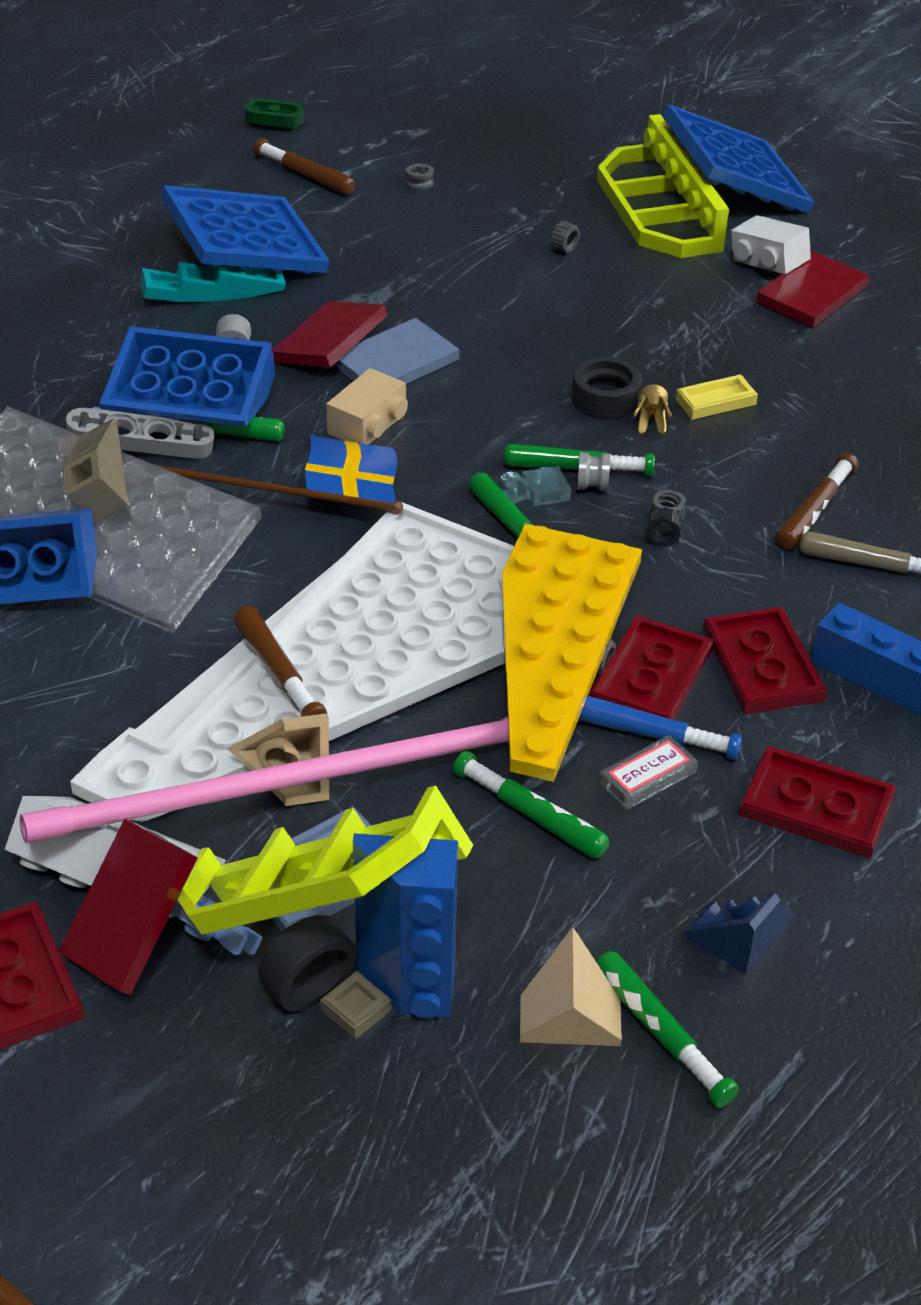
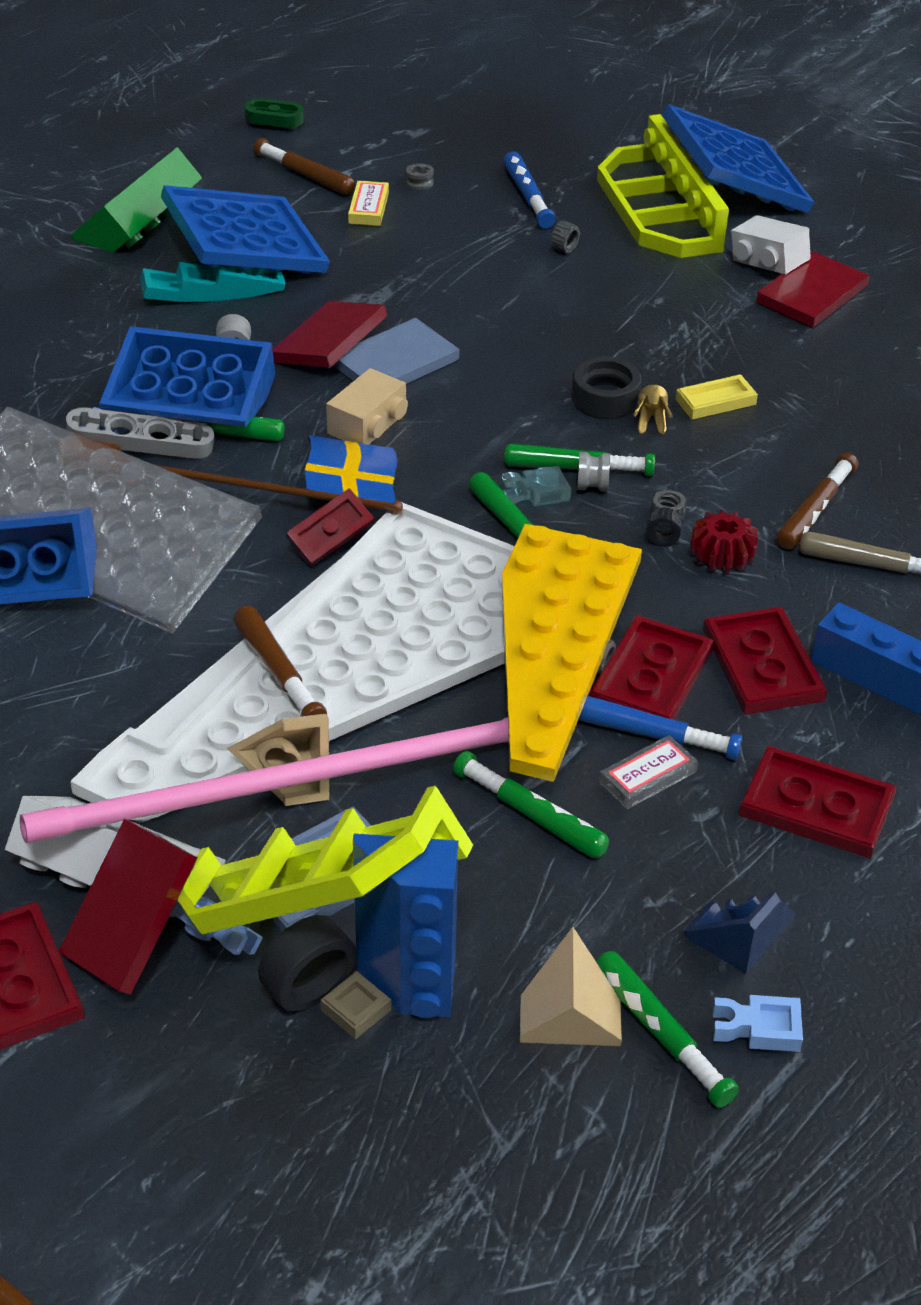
(96, 472): dark tan slope -> none
(137, 205): none -> green slope
(329, 527): none -> dark red plate
(368, 203): none -> tile
(521, 176): none -> blue piece
(724, 541): none -> dark red gear
(766, 1020): none -> light blue plate

